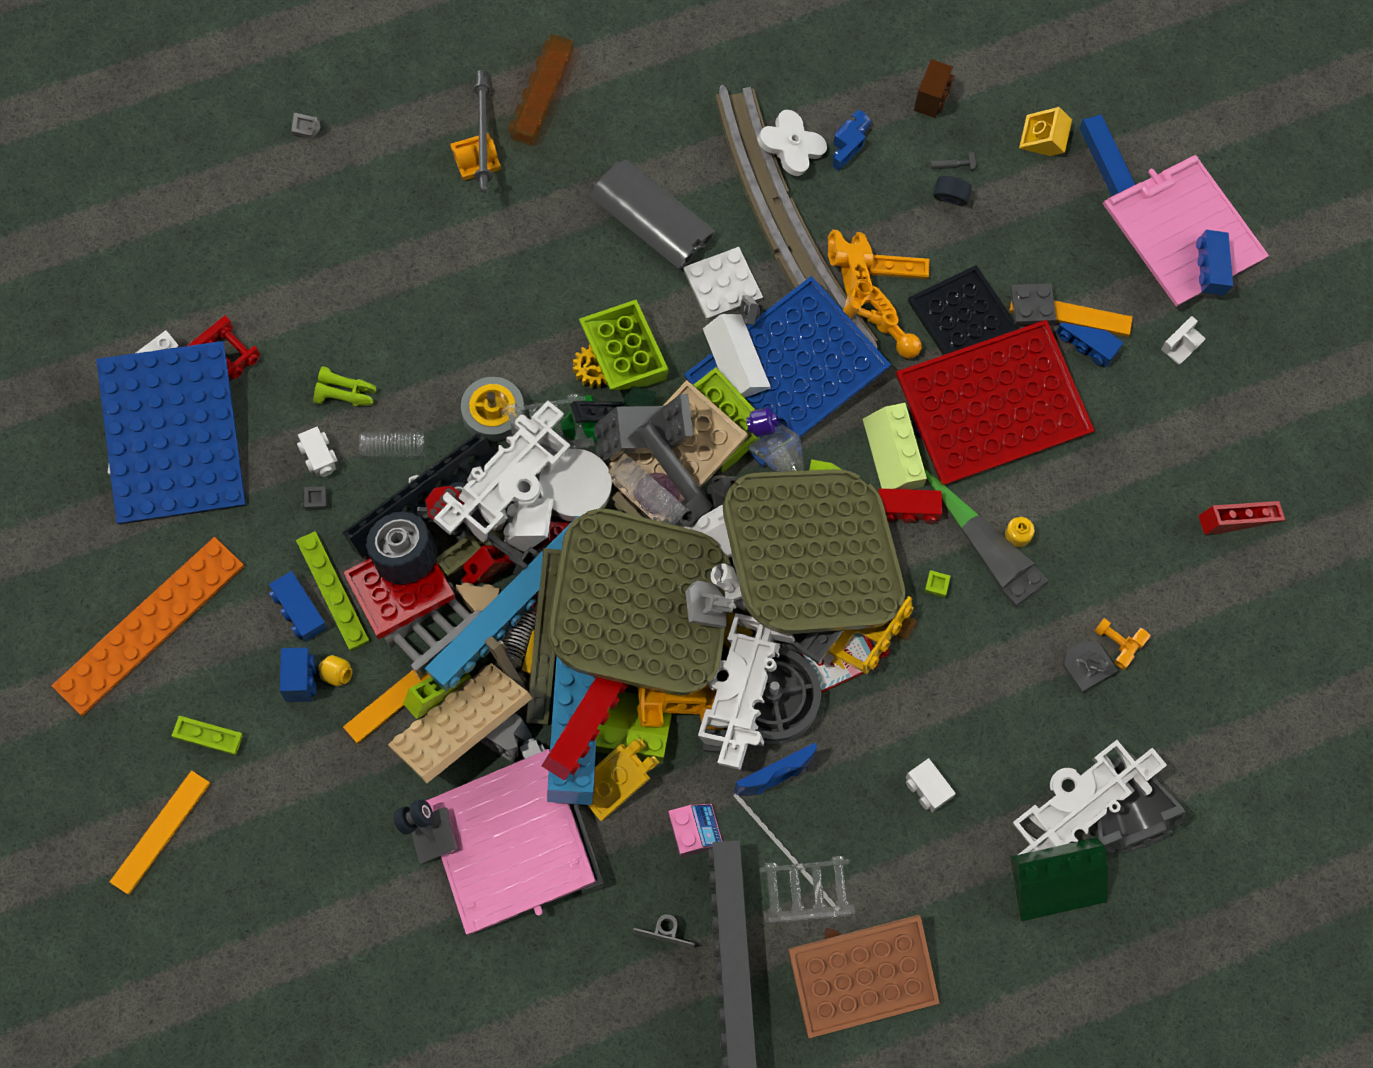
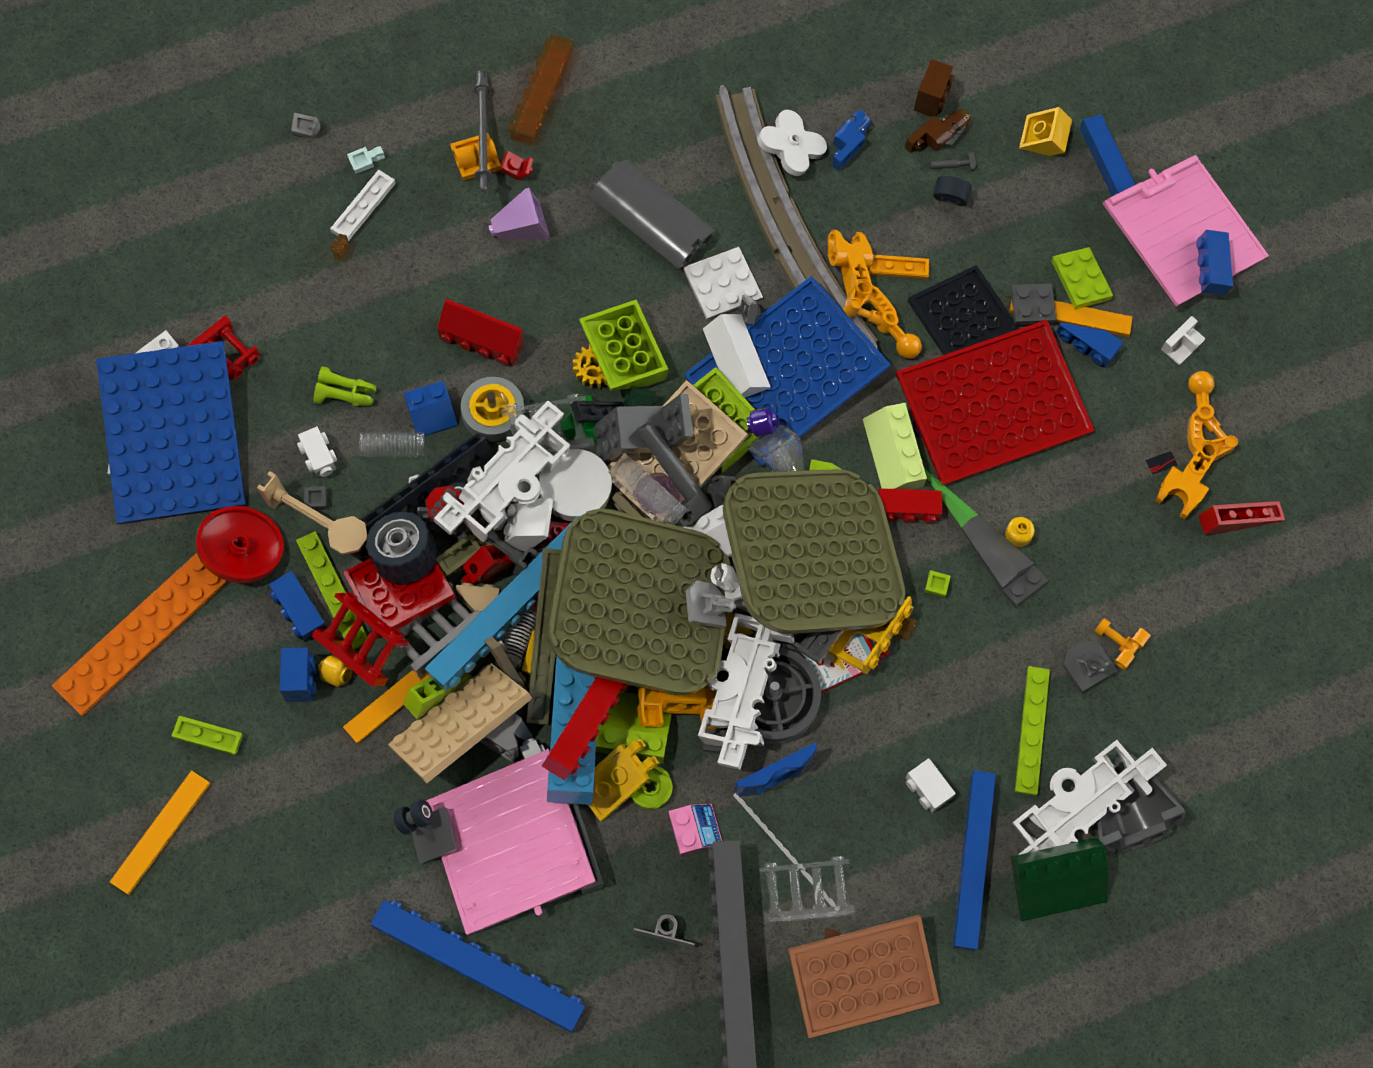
(239, 544): none -> red dish
(340, 247): none -> clear orange plate
(343, 649): none -> red fence
(344, 534): none -> tan piece
(363, 159): none -> light aqua plate
(363, 205): none -> white plate
(430, 408): none -> blue slope
(478, 966): none -> blue brick
(480, 333): none -> red slope
(516, 166): none -> red bracket
(520, 219): none -> lavender slope
(663, 791): none -> lime plate
(939, 133): none -> reddish brown plate
(973, 861): none -> blue tile
(1032, 731): none -> lime plate
(1082, 278): none -> lime plate
(1161, 462): none -> black sticker
(1187, 483): none -> light orange piece

